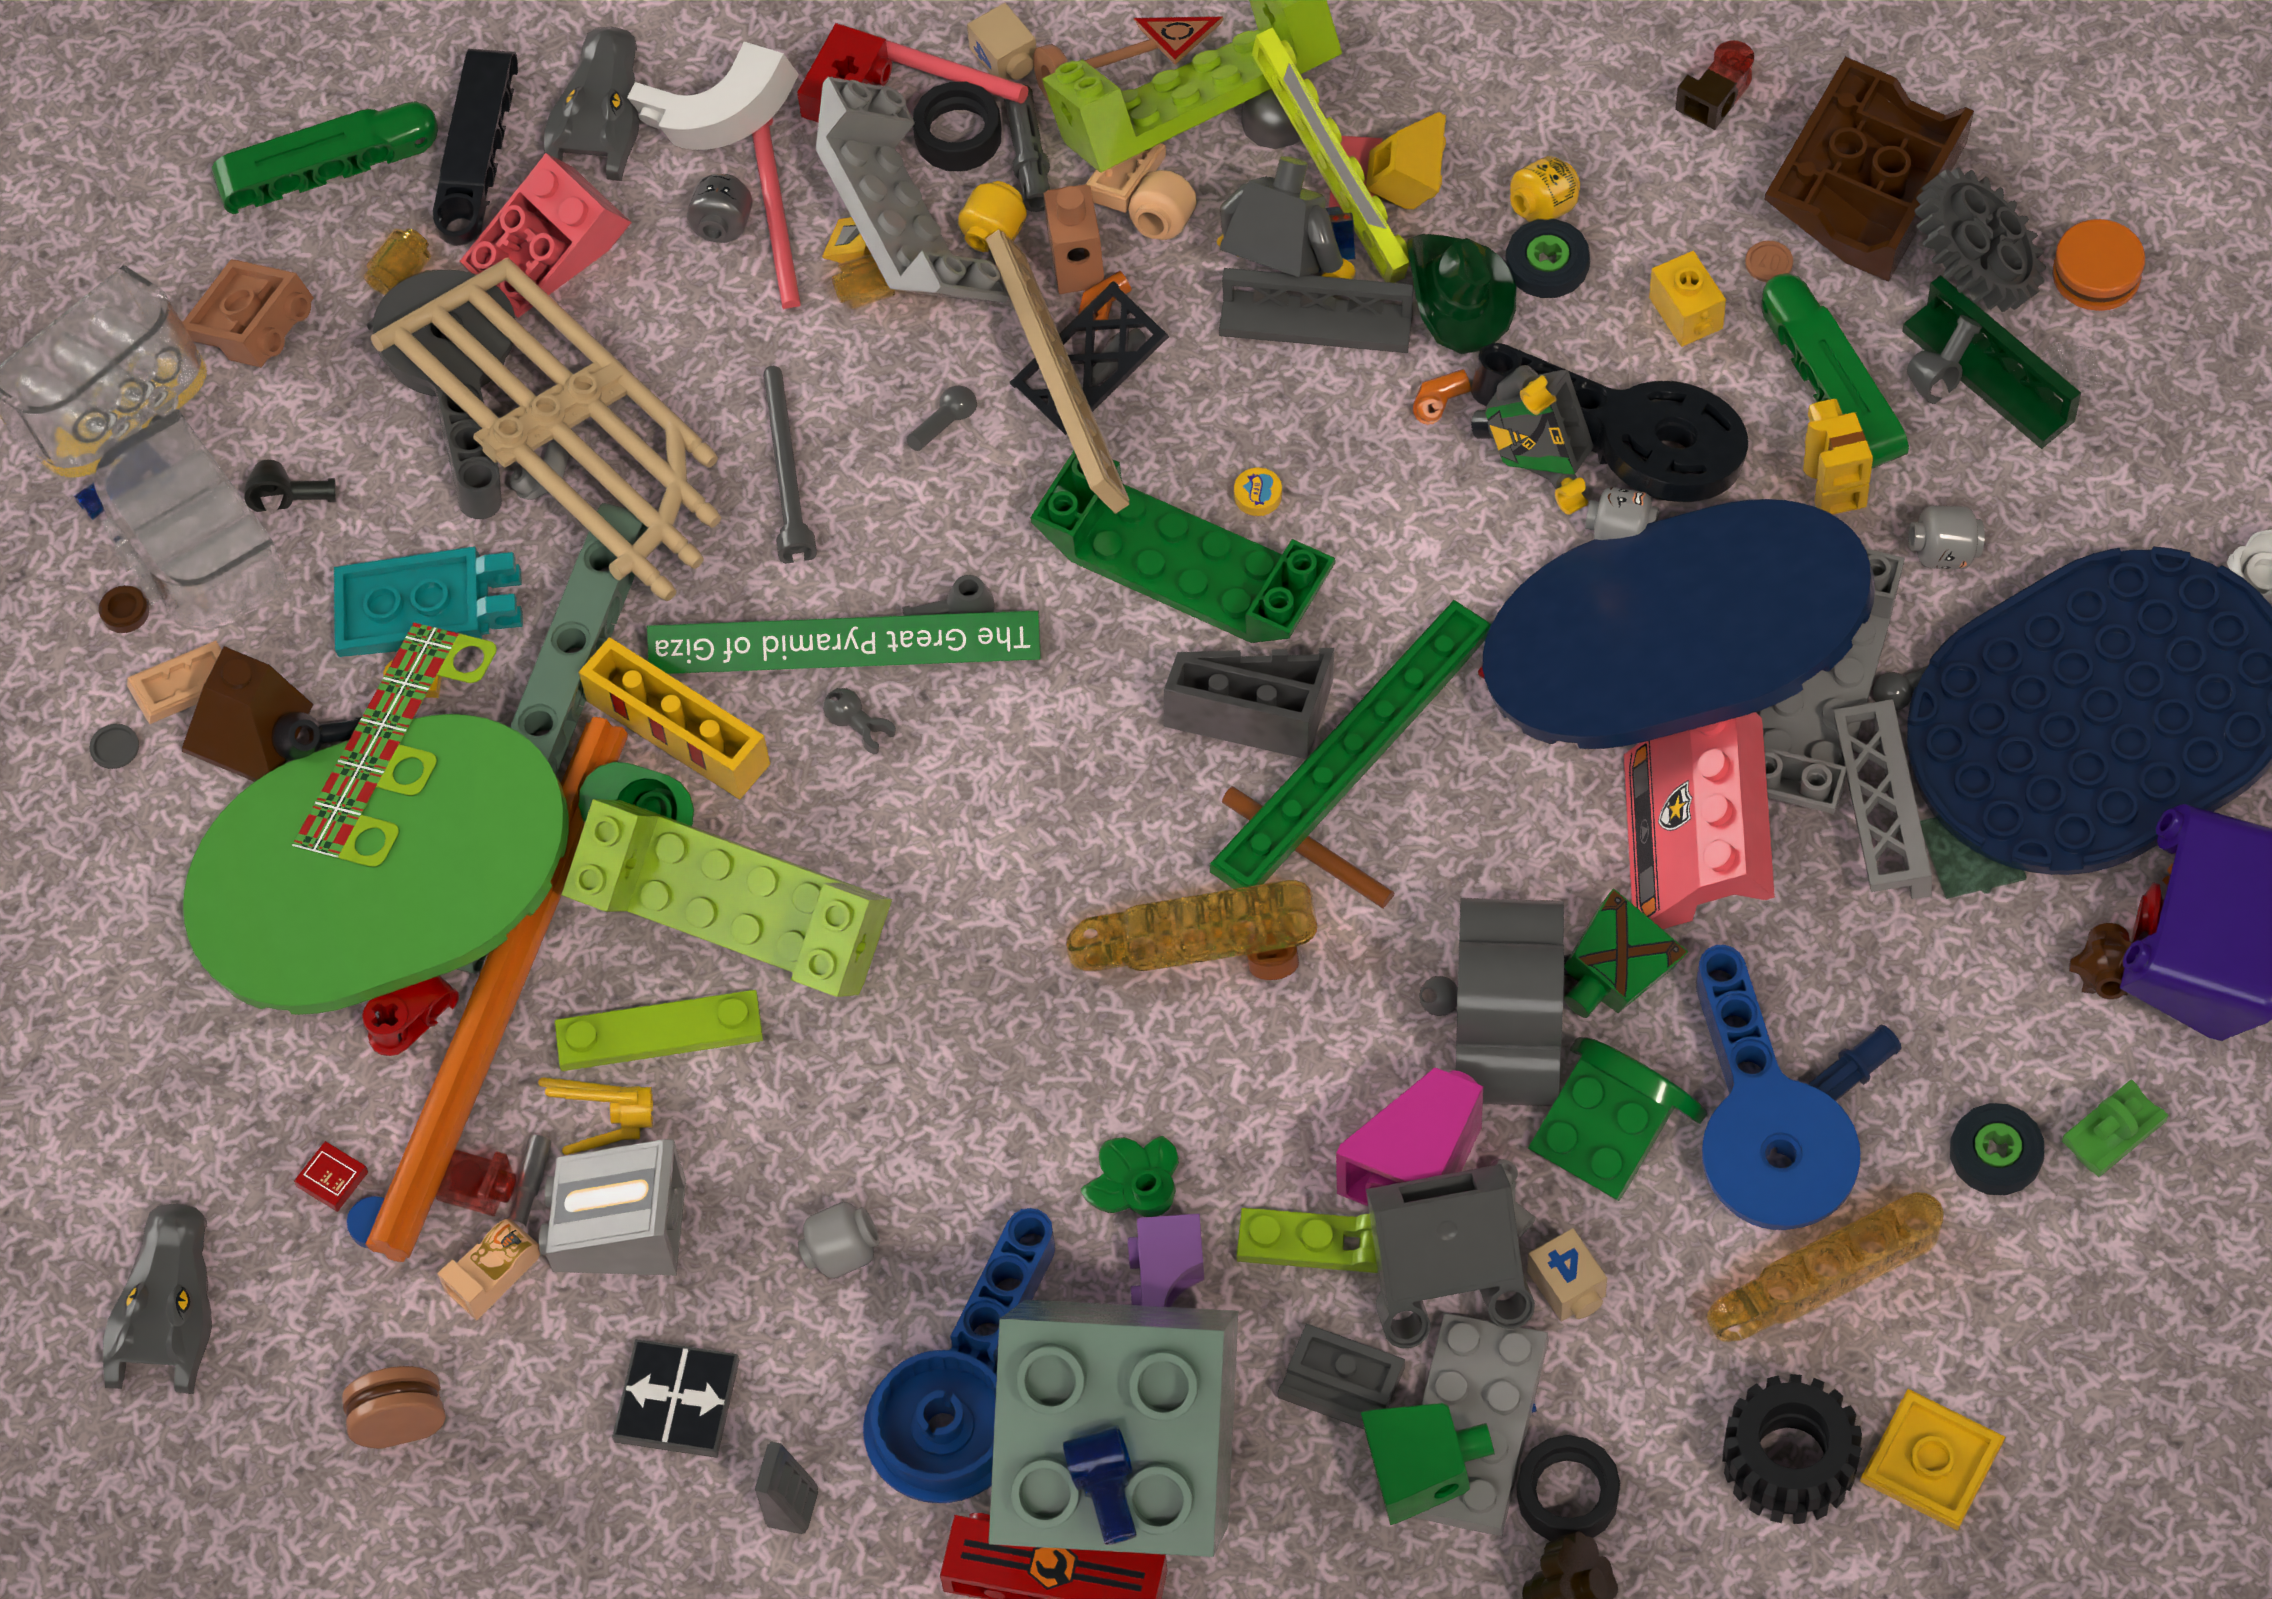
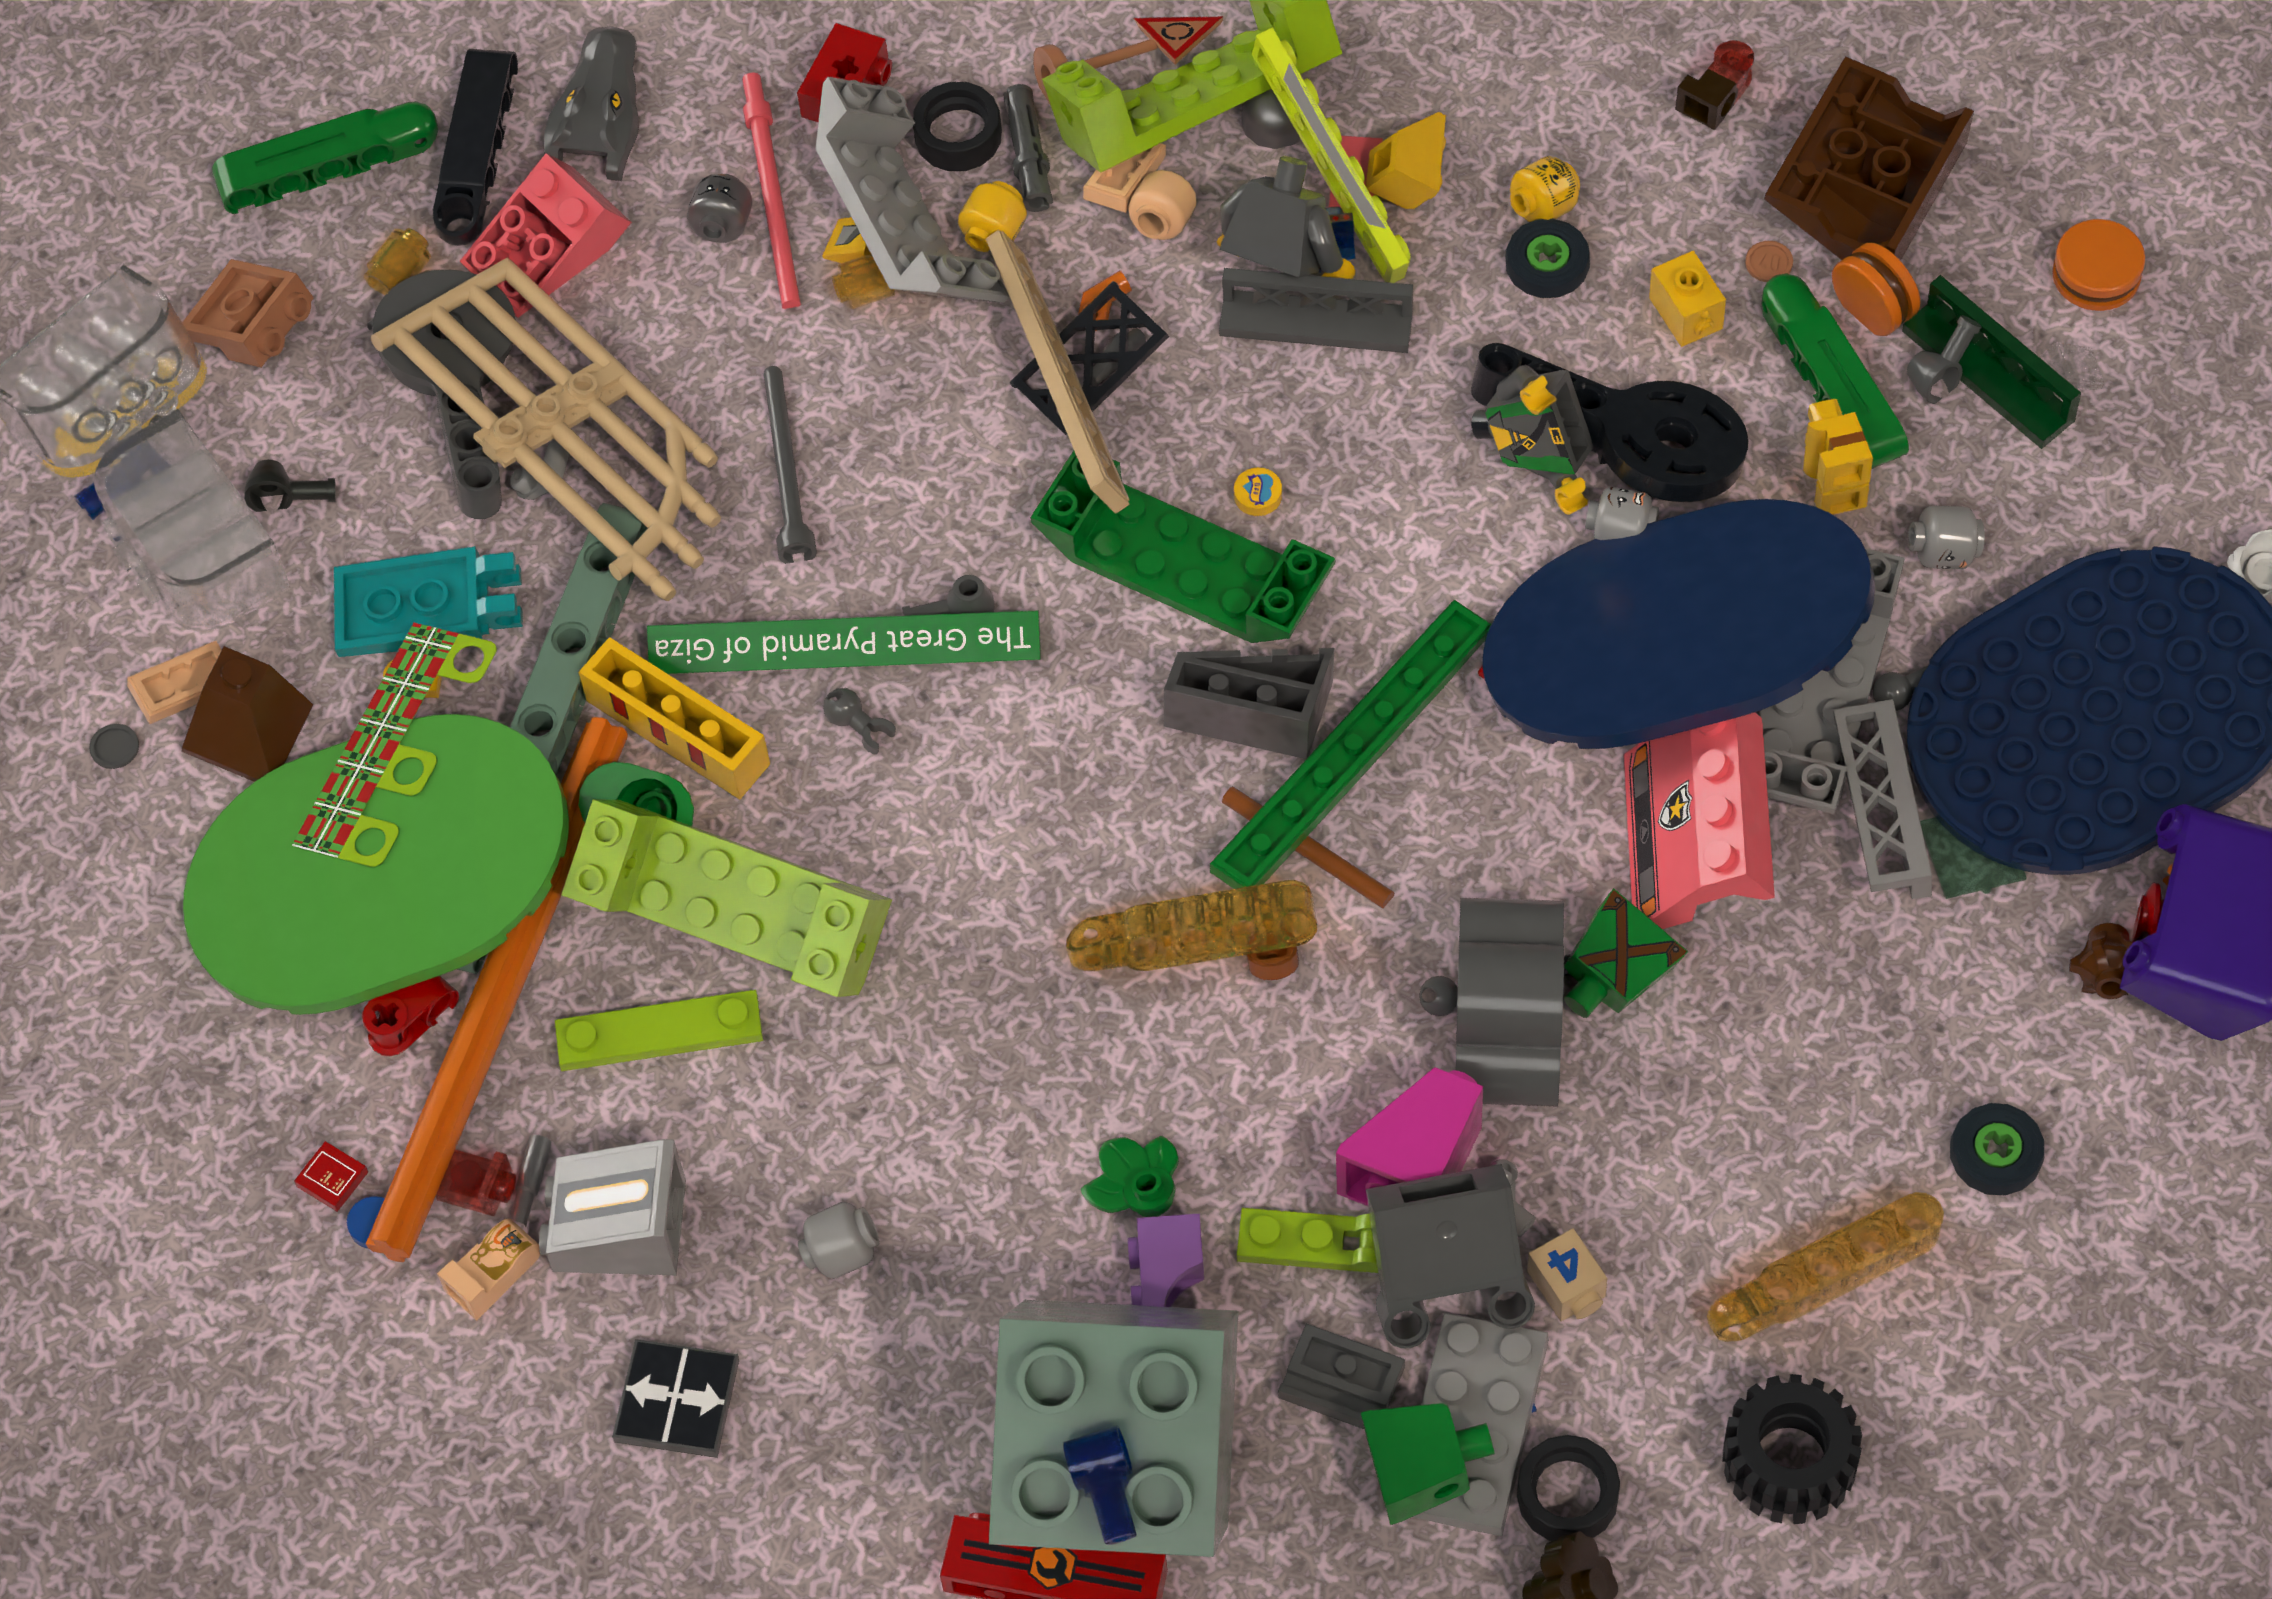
(123, 609): reddish brown tile -> none
(165, 1303): dark grey animal -> none
(284, 734): black bar -> none
(393, 1407): nougat head -> none
(628, 1106): yellow plant -> none
(727, 111): white arch -> none
(785, 1491): dark grey slope -> none
(955, 404): dark grey bar -> none
(956, 72): coral bar -> none
(957, 1457): blue beam -> none
(1002, 43): tan brick -> none
(1073, 225): nougat torso -> none
(1435, 393): orange arm -> none
(1461, 291): dark green hat -> none
(1609, 1117): green piece -> none
(1766, 1114): blue beam -> none
(1857, 1063): dark blue axle -> none
(1876, 288): none -> orange head
(1932, 1459): yellow tile -> none
(1980, 239): dark grey gear -> none
(2114, 1128): bright green hips -> none

